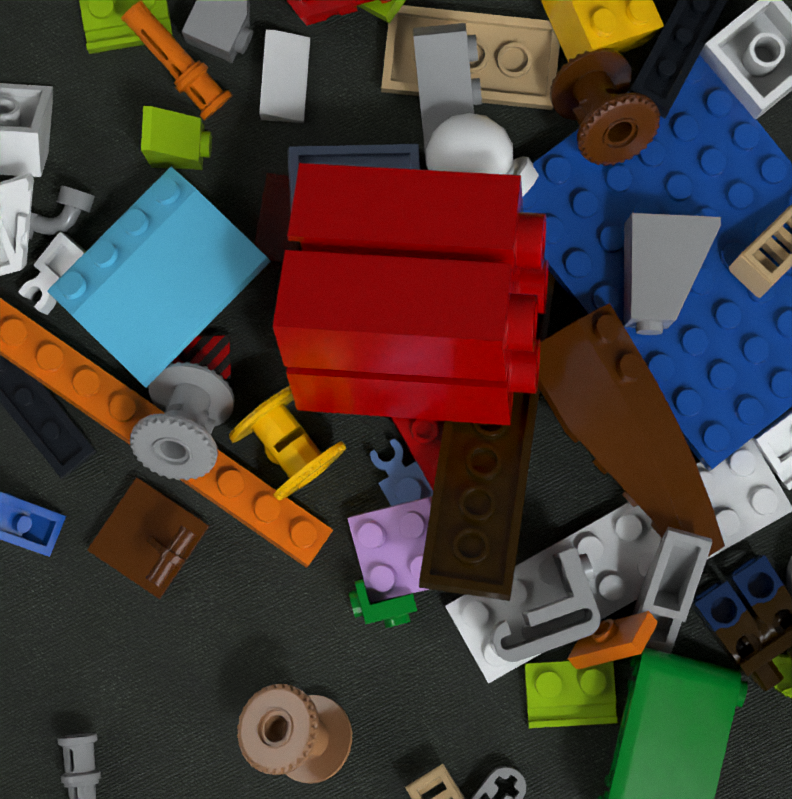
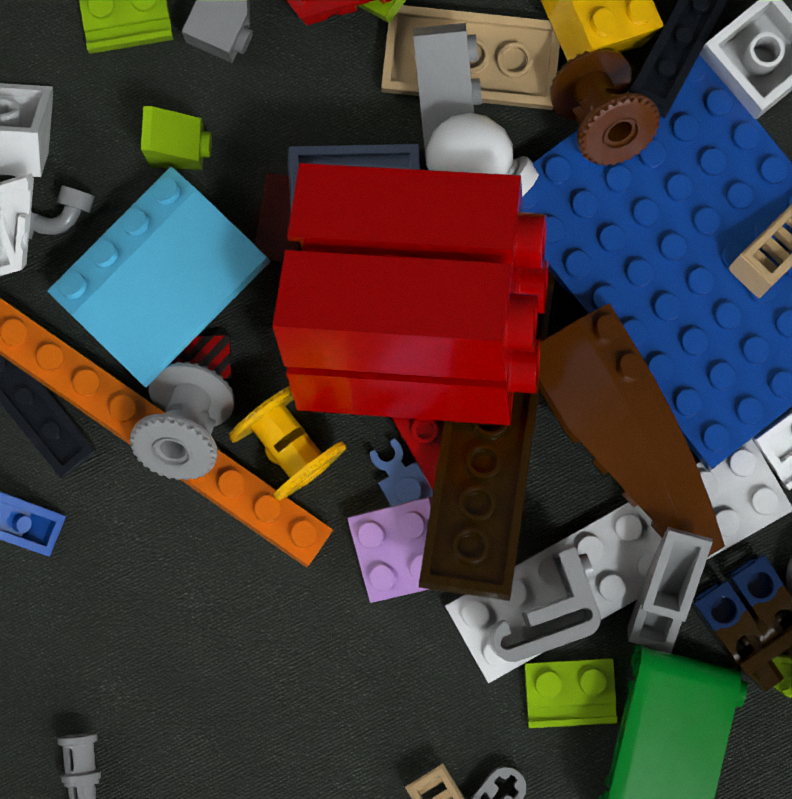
(52, 265): white plate -> none
(148, 538): reddish brown plate -> none
(189, 75): orange pin -> none
(284, 77): white slope -> none
(294, 734): medium nougat hose -> none
(392, 611): green bracket -> none
(614, 640): orange plate -> none
(661, 266): light grey slope -> none

